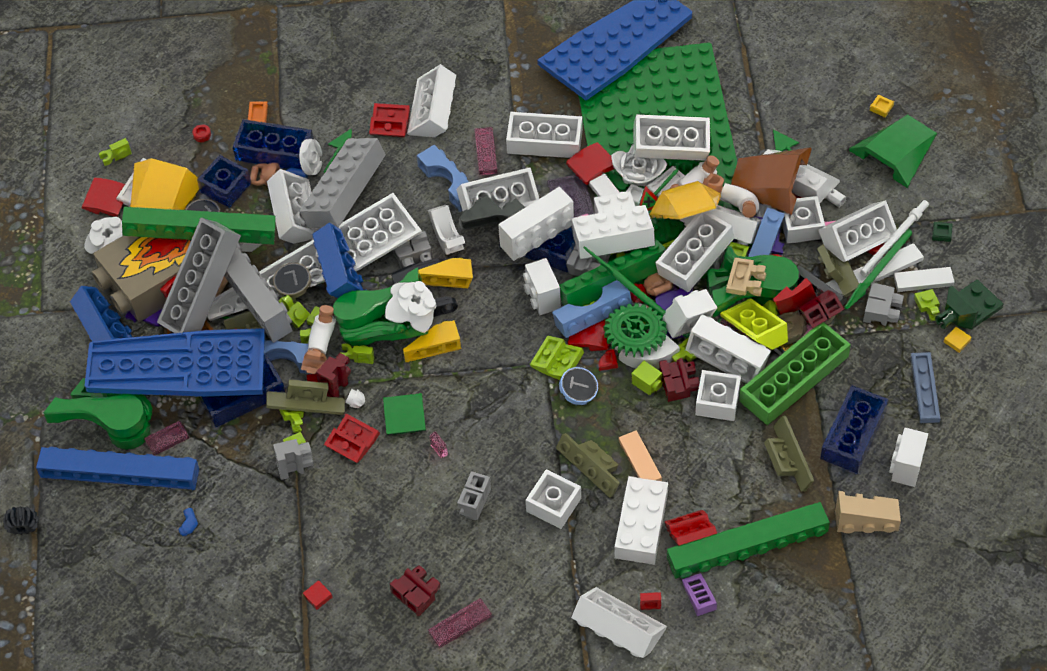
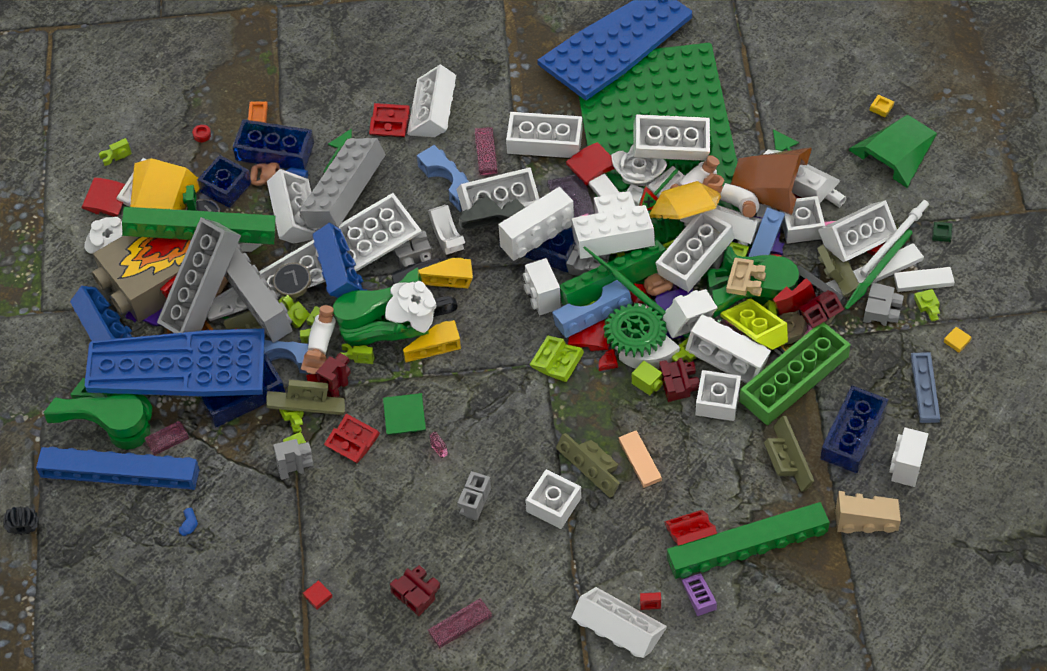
(190, 197): none -> green plate
(310, 157): white tile -> none
(355, 399): white plate -> none
(578, 386): black tile -> none
(641, 520): white brick -> none
(968, 306): dark green plate -> none

